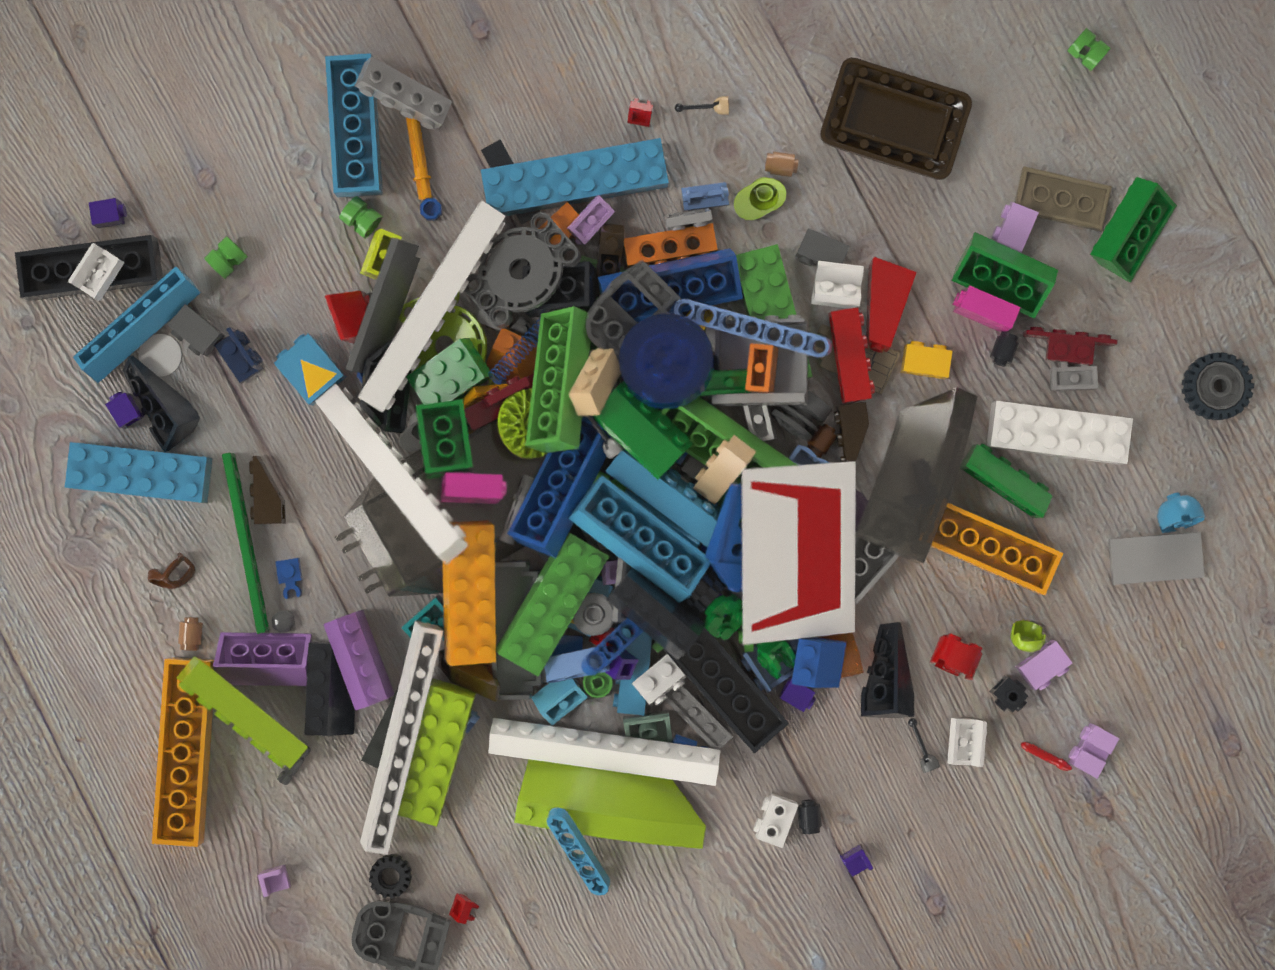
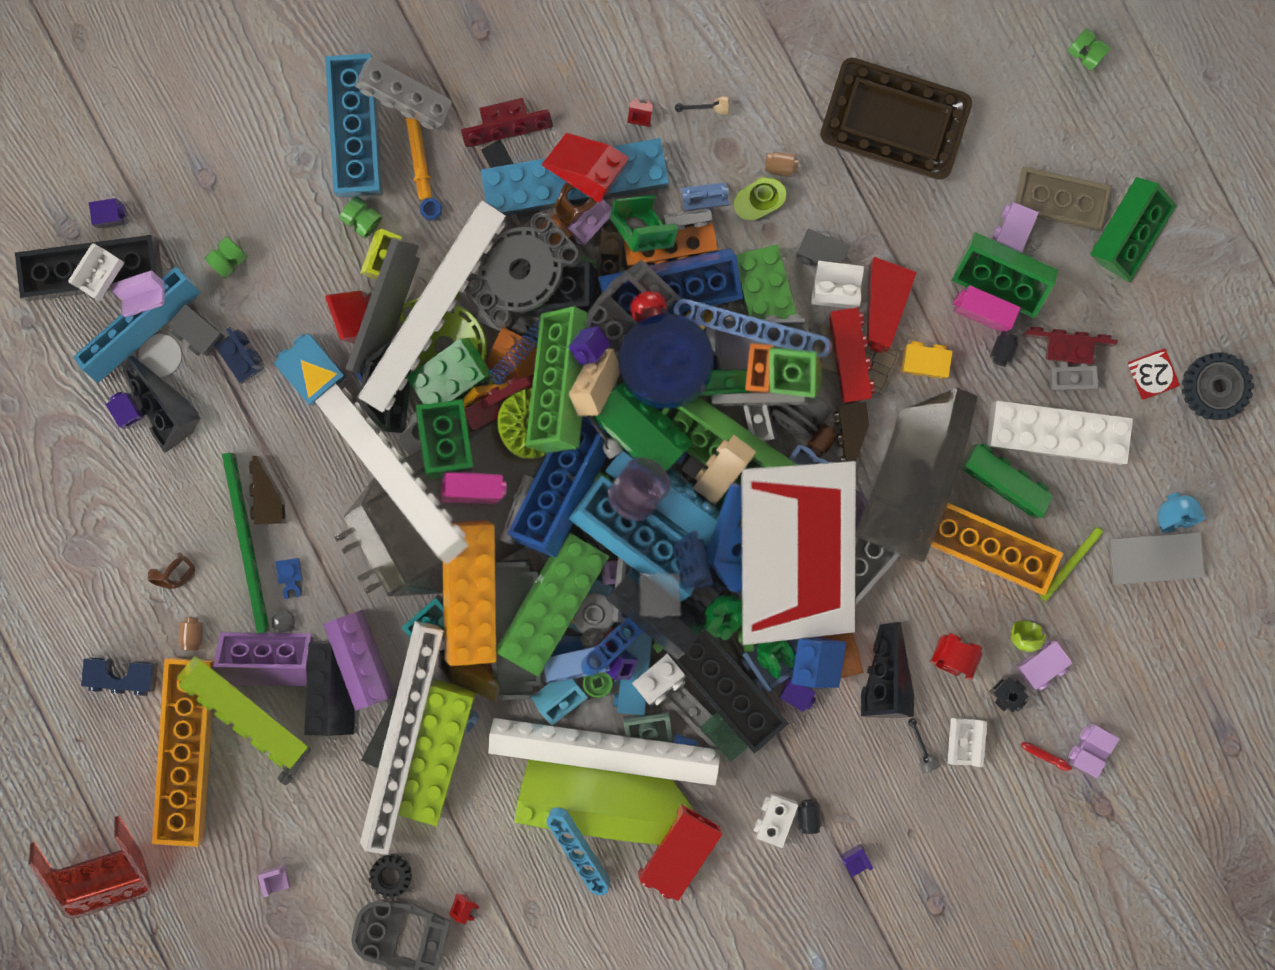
(98, 674): none -> dark blue arch
(98, 881): none -> clear red windscreen
(138, 472): dark azure brick -> none
(140, 293): none -> lavender panel
(505, 121): none -> dark red bracket
(565, 210): none -> reddish brown piece
(586, 164): none -> red slope
(589, 345): none -> dark purple brick
(592, 637): none -> clear smoke plate
(639, 489): none -> clear purple wheel
(645, 238): none -> green panel
(647, 305): none -> red hair
(660, 595): none -> clear piece
(680, 854): none -> red panel
(692, 562): none -> dark blue bracket
(723, 736): none -> clear green brick
(794, 372): none -> bright green slope
(1071, 564): none -> lime bar
(1153, 374): none -> sticker

